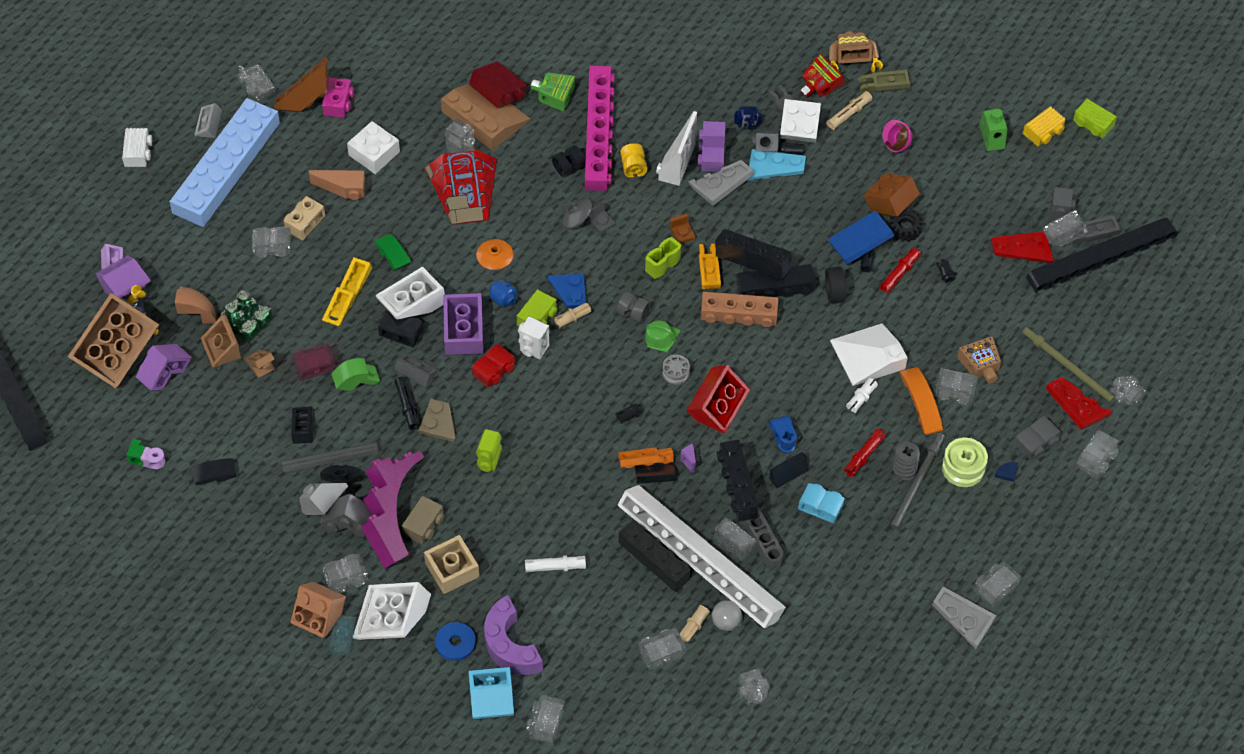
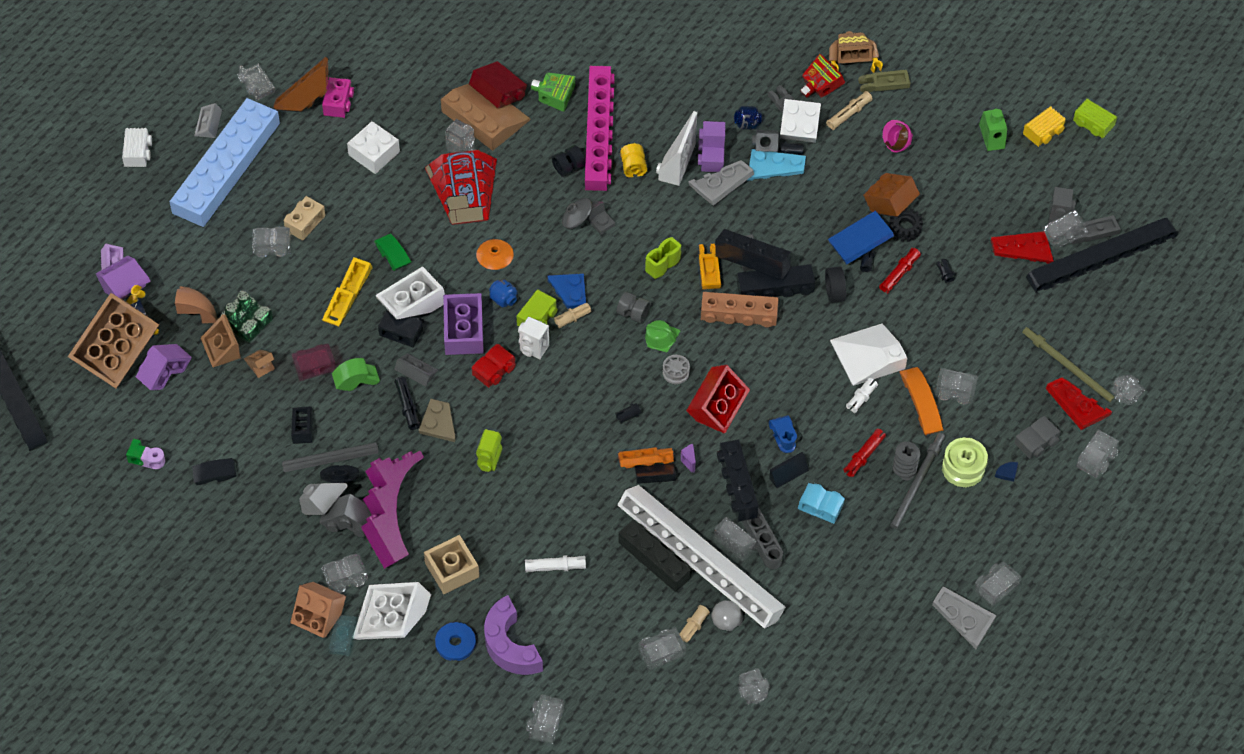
(341, 182): nougat slope -> none
(423, 520): dark tan brick -> none
(491, 693): medium azure slope -> none
(681, 229): dark orange bracket -> none
(981, 359): medium nougat torso -> none

